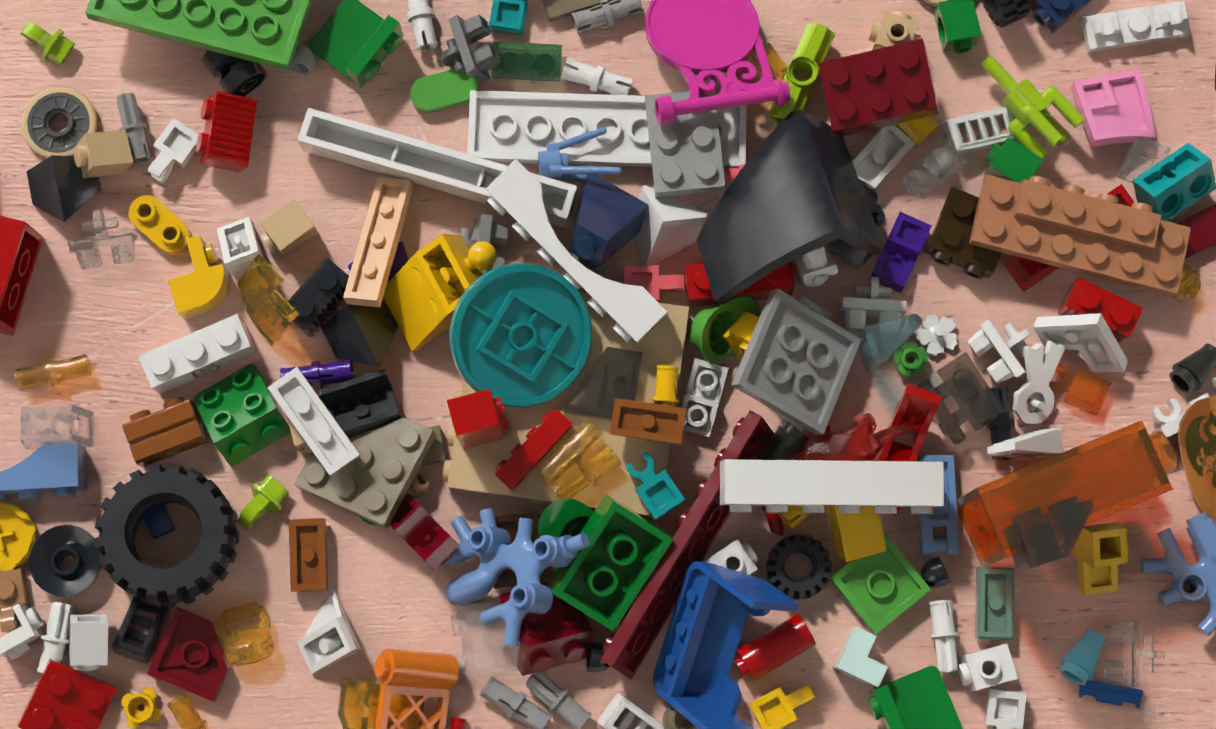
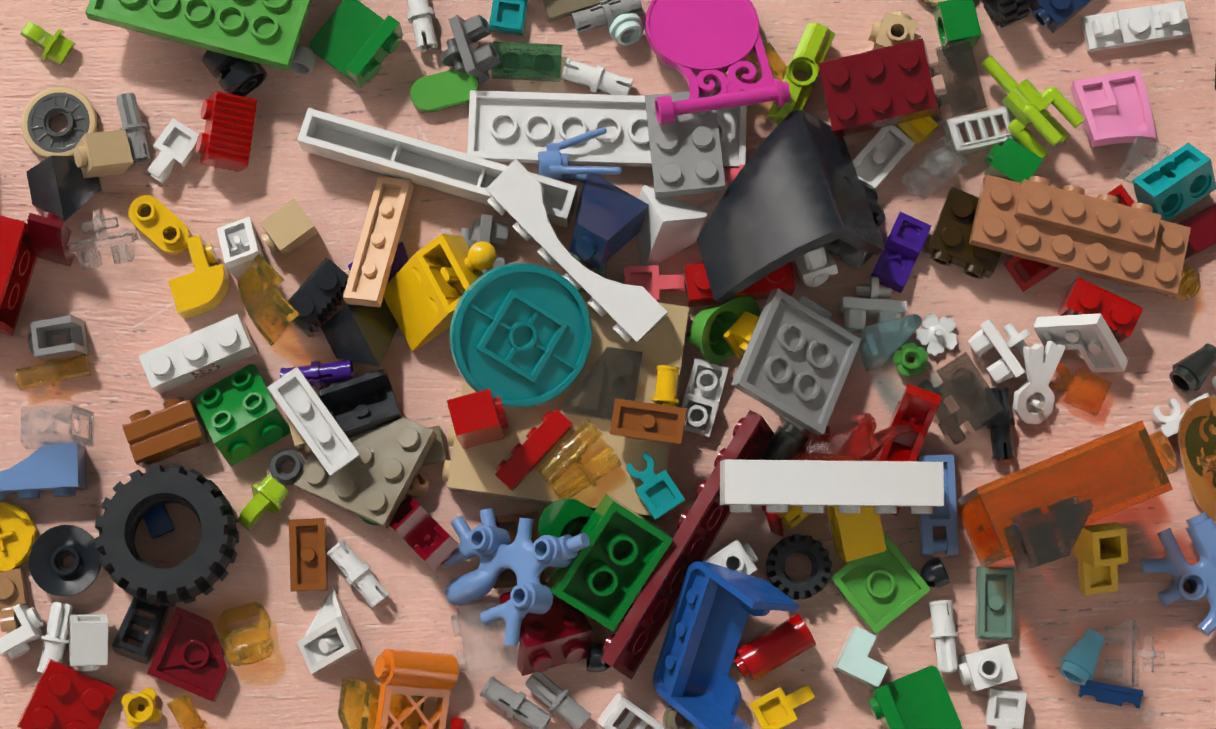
(50, 238): none -> dark red slope
(58, 338): none -> light grey window
(279, 459): none -> dark grey plate
(357, 573): none -> white pin
(626, 29): none -> light aqua plate
(960, 79): none -> clear smoke plate
(1031, 446): white slope -> none

